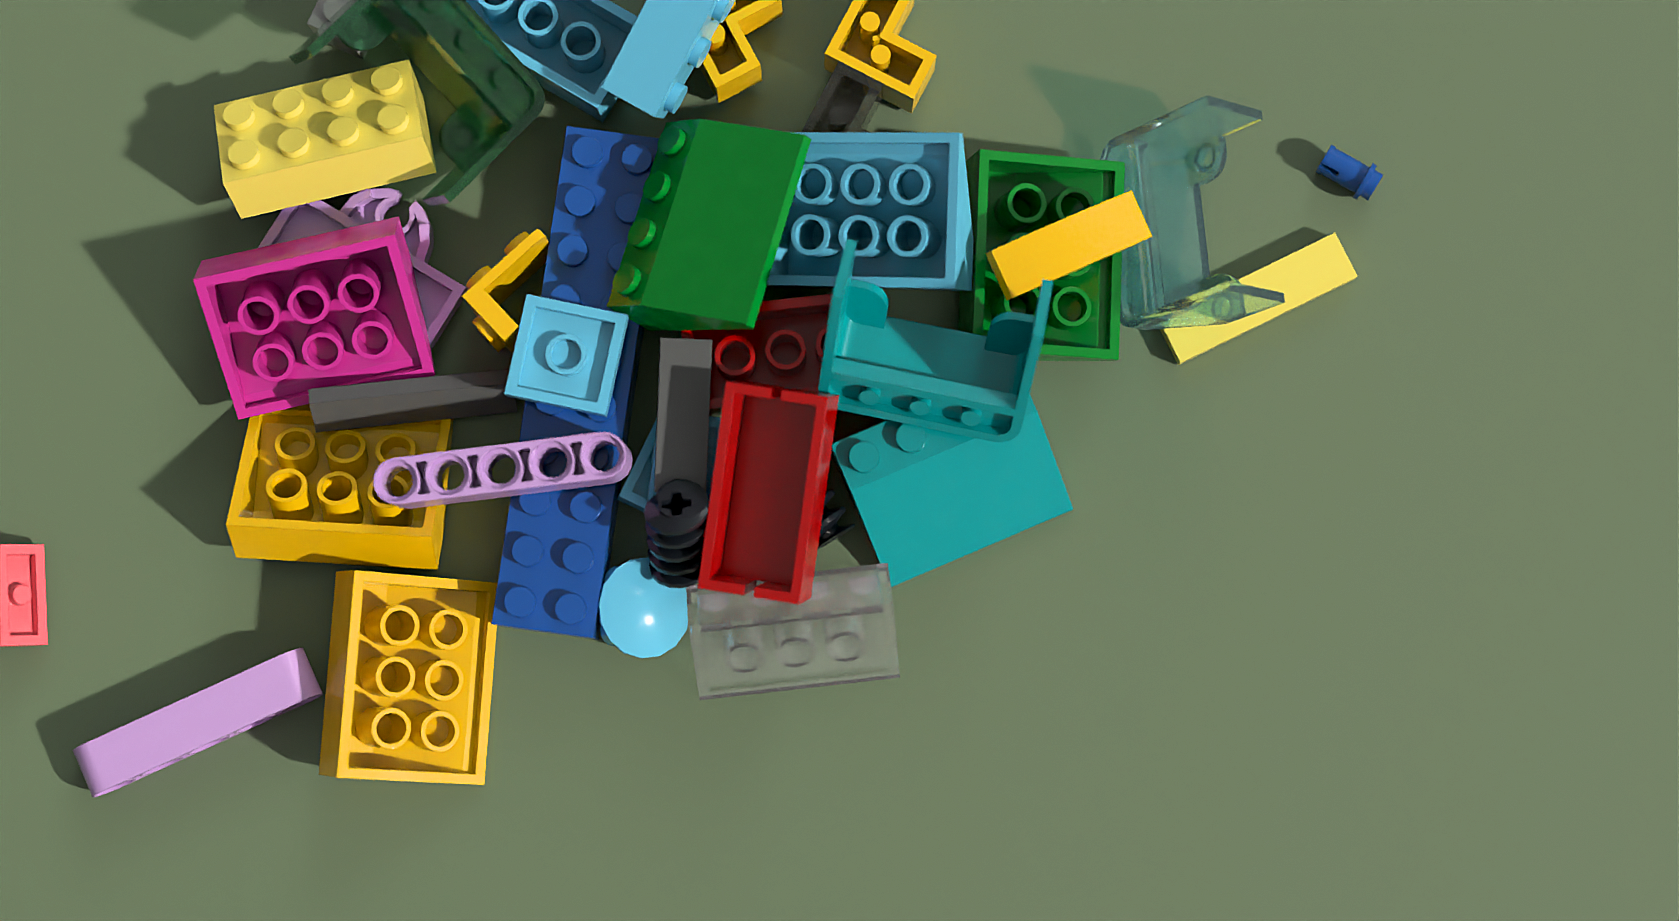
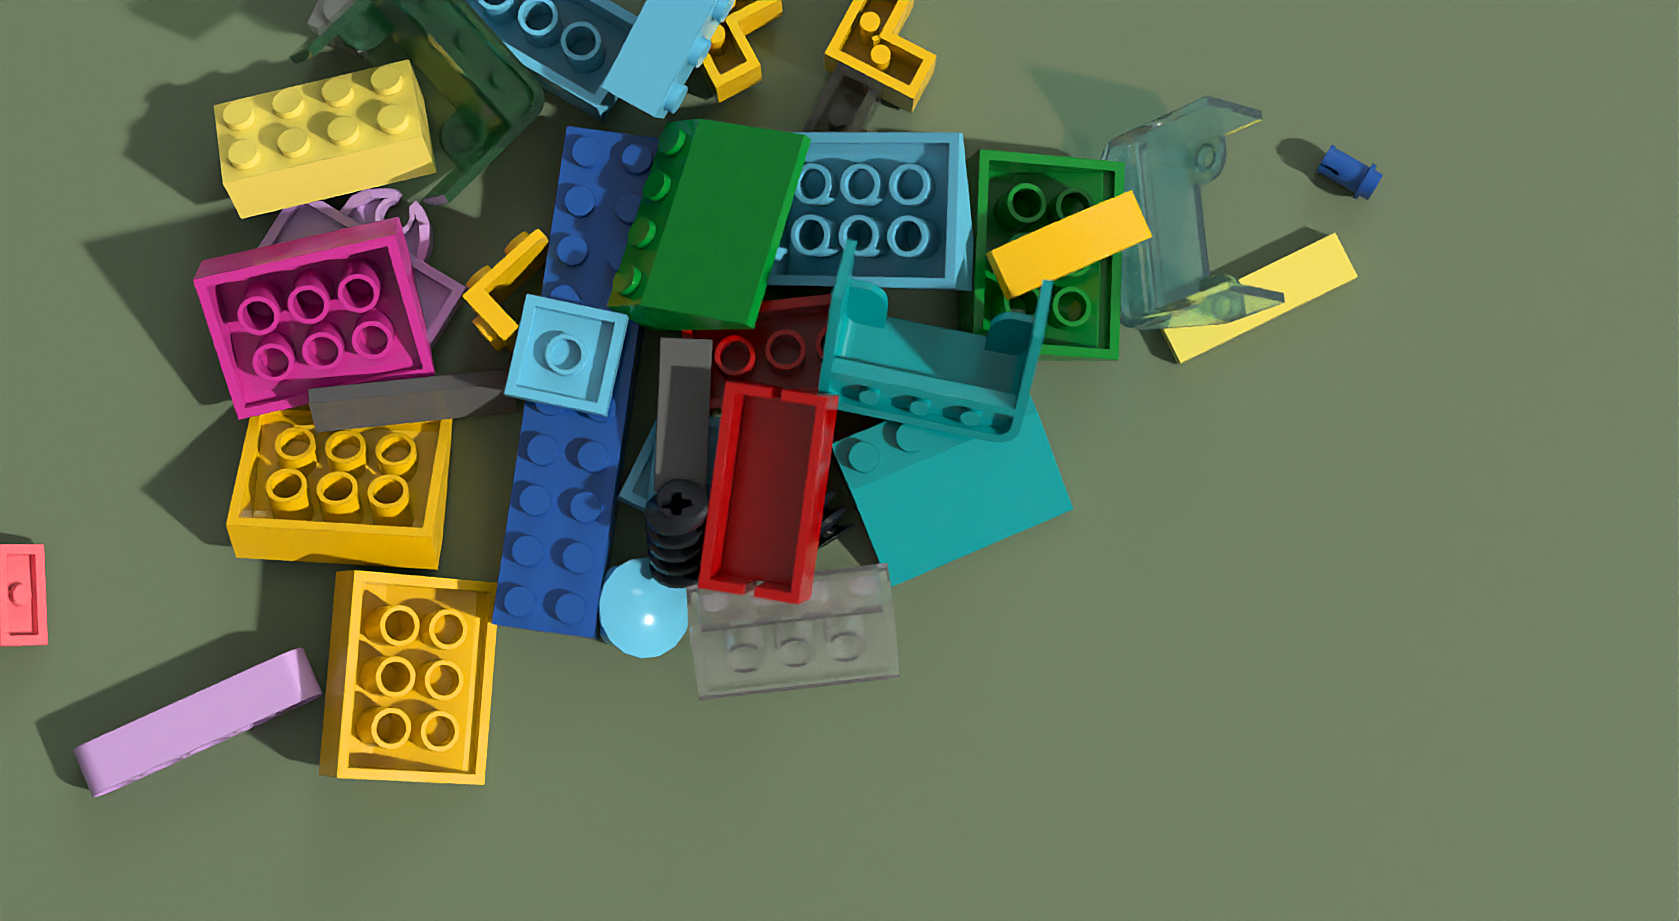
(479, 465): lavender beam -> none

